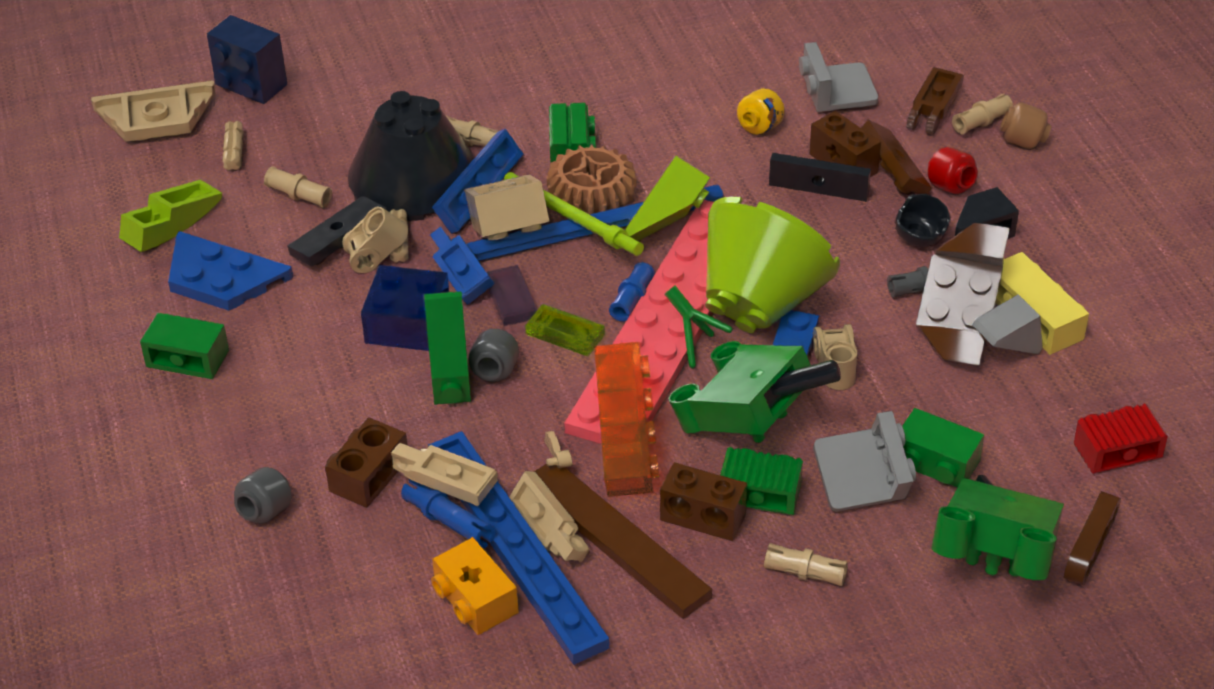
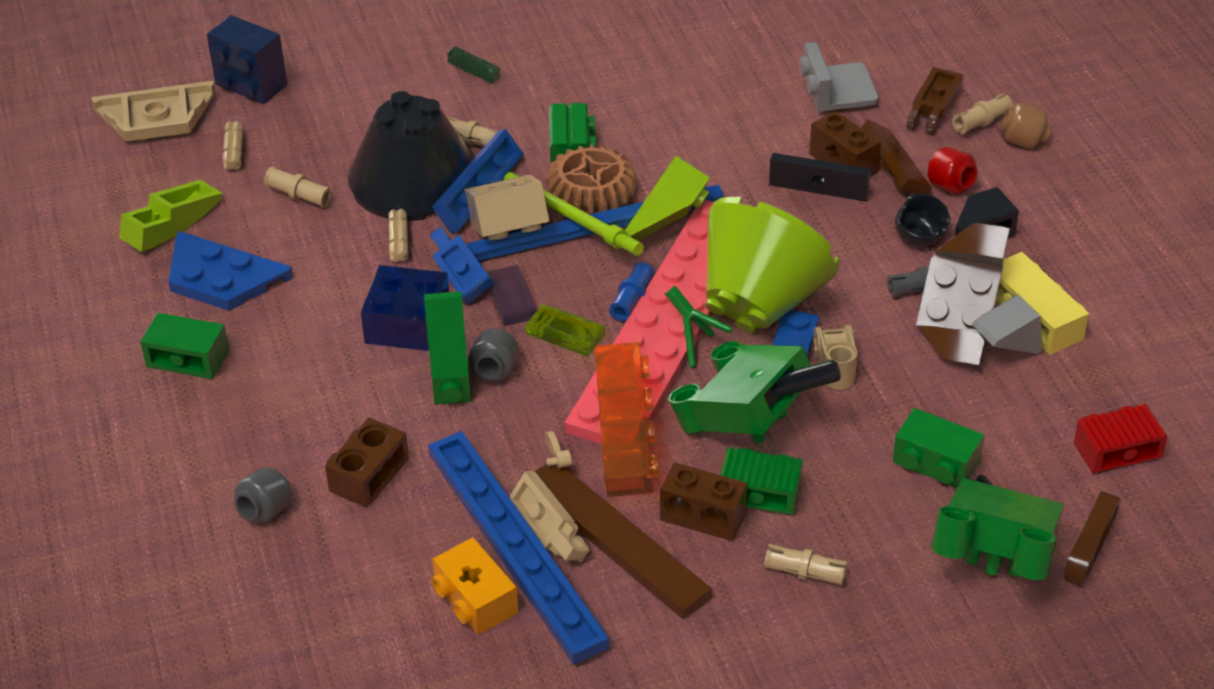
(328, 236): black tile -> none
(374, 236): tan piece -> none
(438, 507): blue pin -> none
(445, 472): tan hinge -> none
(473, 64): none -> clear green axle
(760, 111): yellow head -> none
(865, 465): light grey bracket -> none

